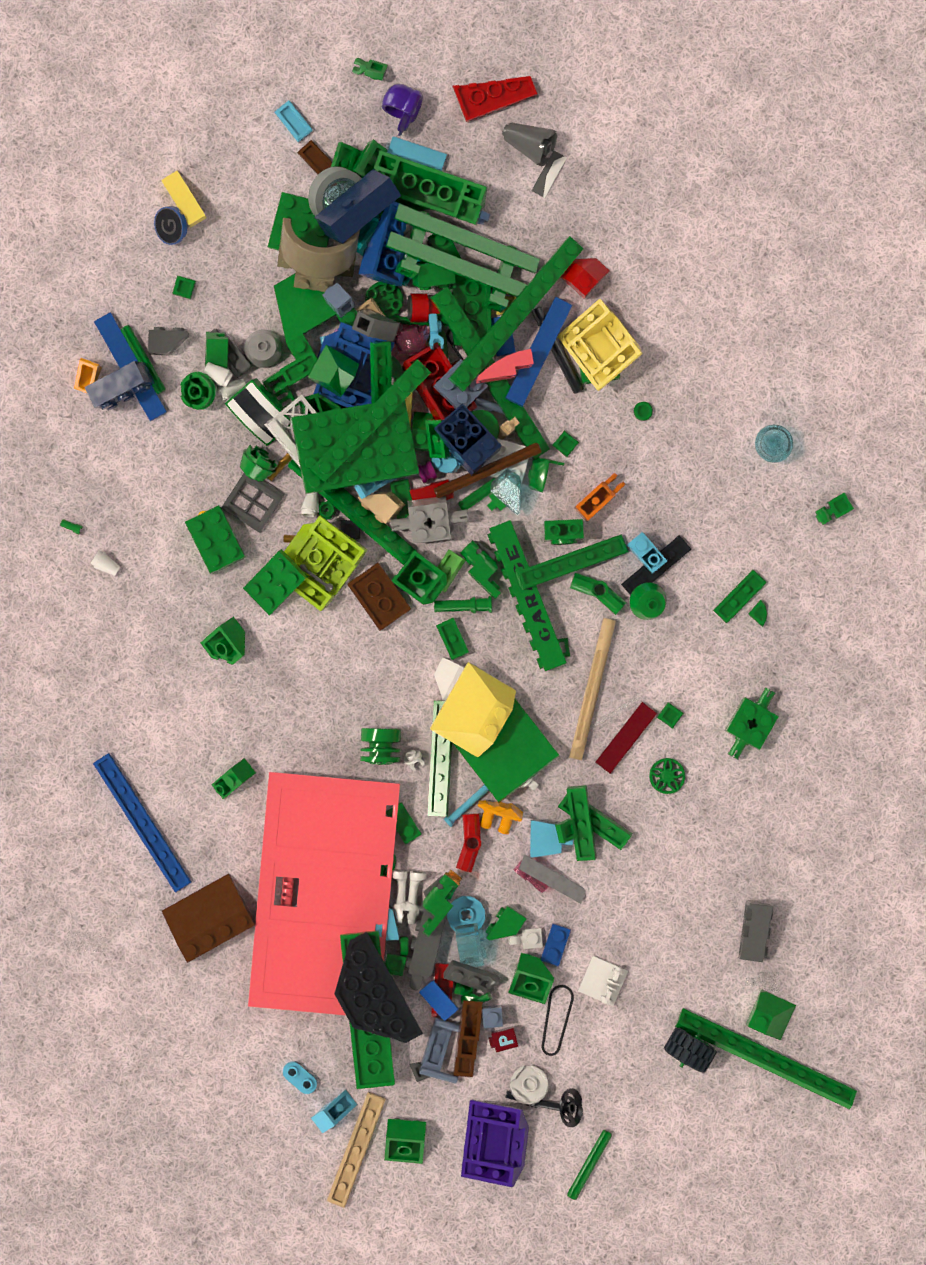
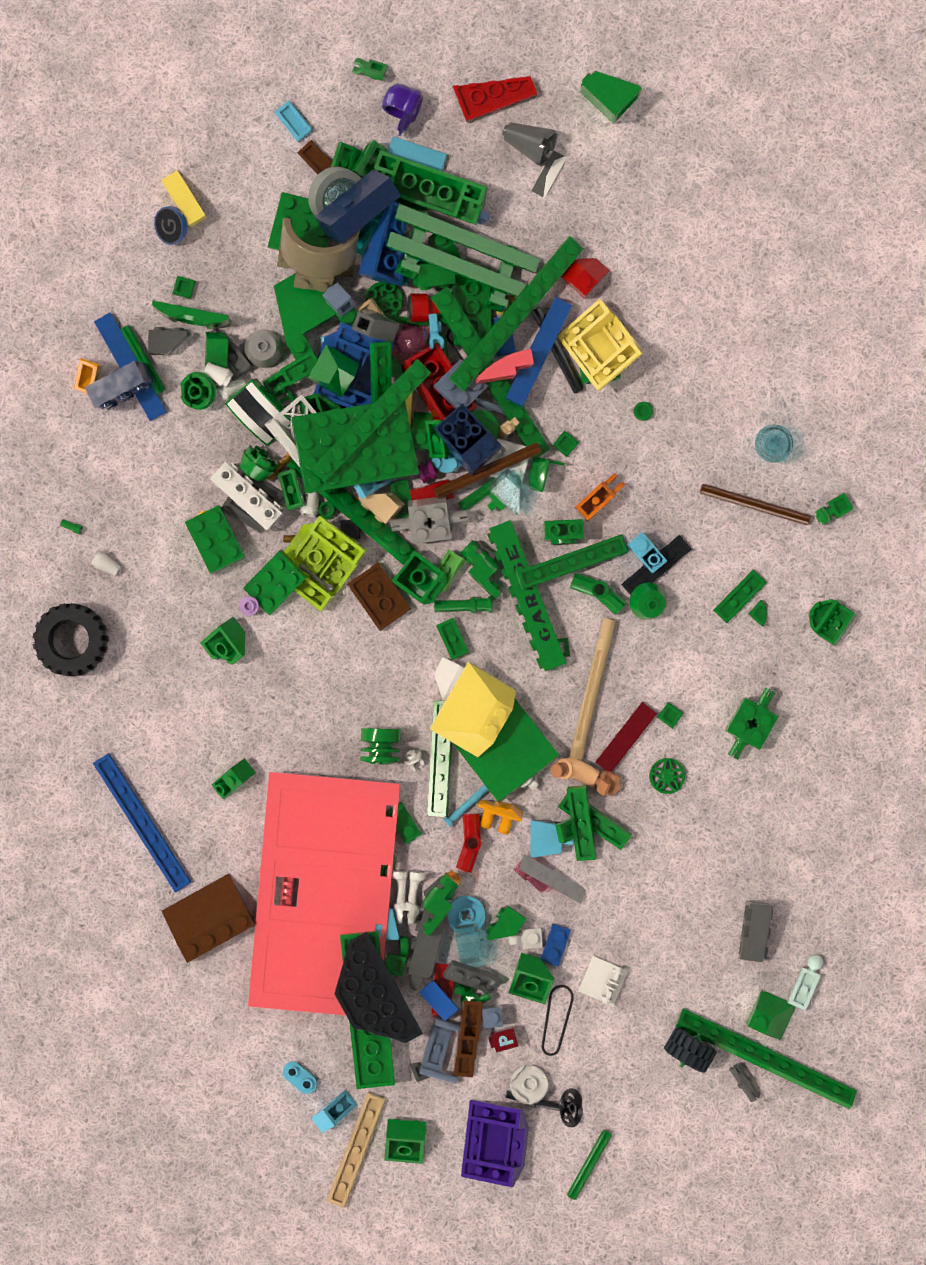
(44, 639): none -> black tyre
(191, 316): none -> green slope
(246, 496): none -> white brick
(249, 606): none -> lavender plate
(291, 489): none -> green slope
(578, 770): none -> piece
(609, 94): none -> green slope
(744, 1082): none -> dark grey pin
(755, 504): none -> reddish brown axle
(806, 983): none -> light aqua plate
(830, 620): none -> green slope

